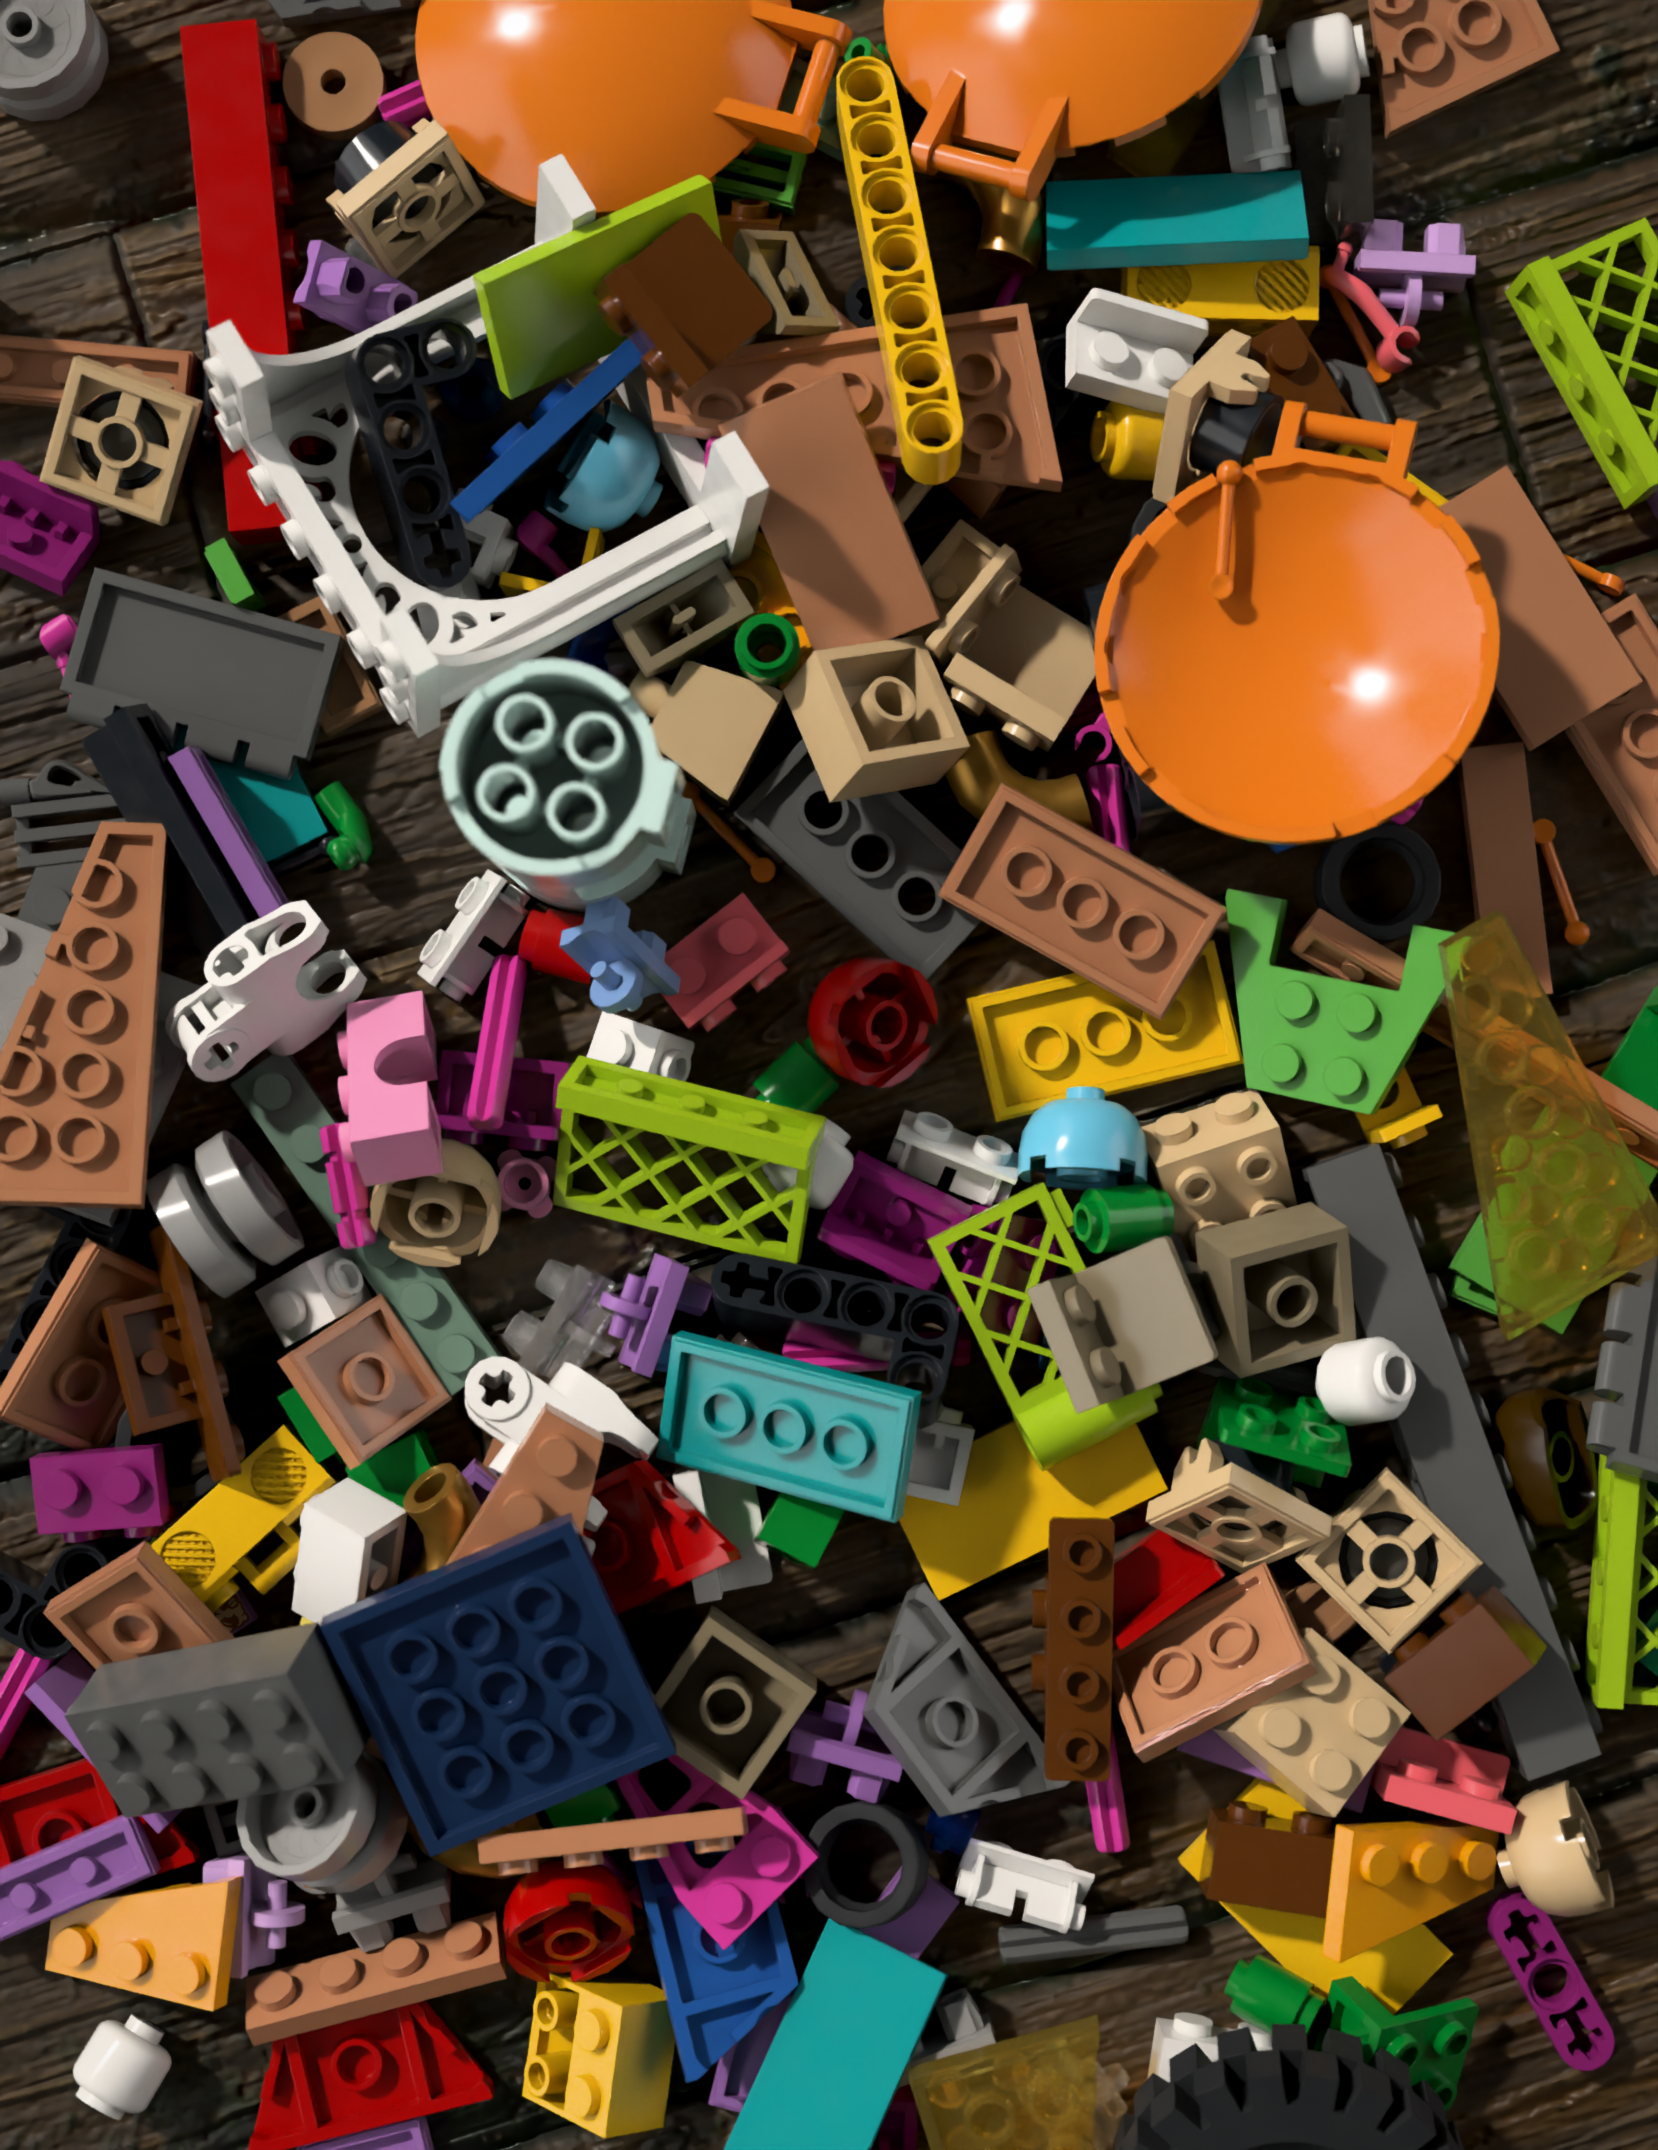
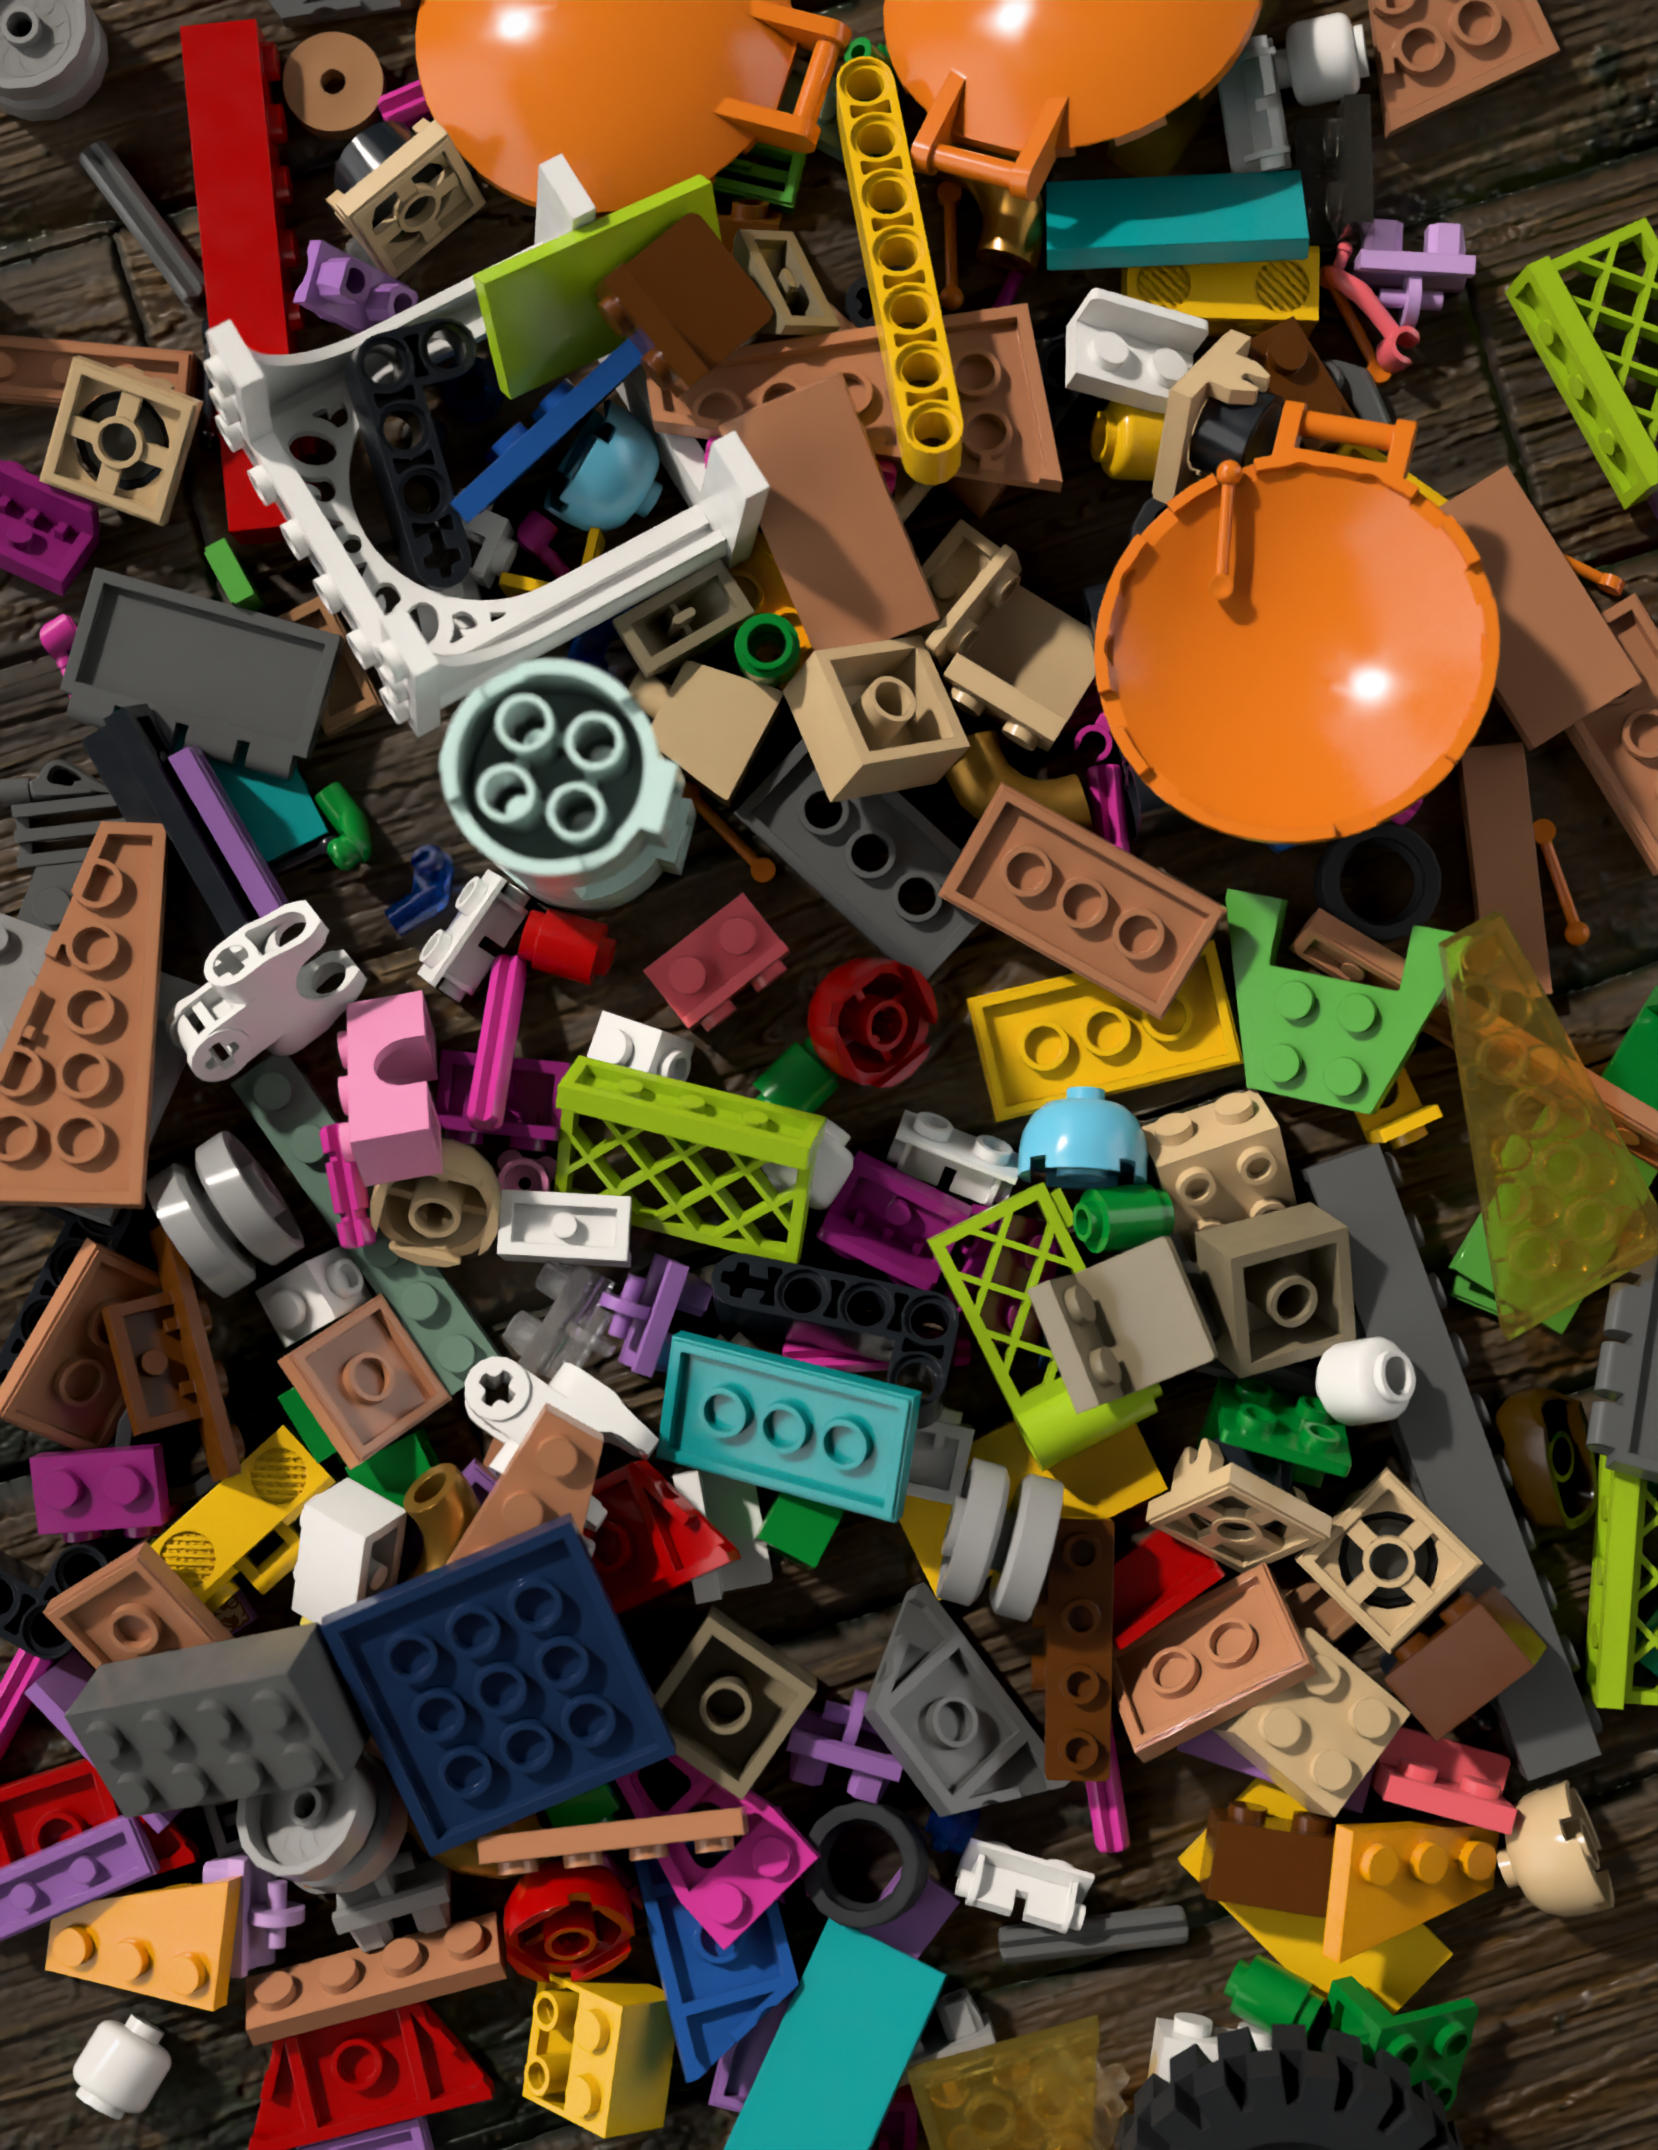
(144, 222): none -> dark grey axle
(430, 889): none -> clear blue arm
(565, 1228): none -> white panel
(621, 961): medium blue hips -> none
(949, 197): none -> orange hinge
(1008, 1541): none -> light grey wheel
(1557, 2027): magenta beam -> none

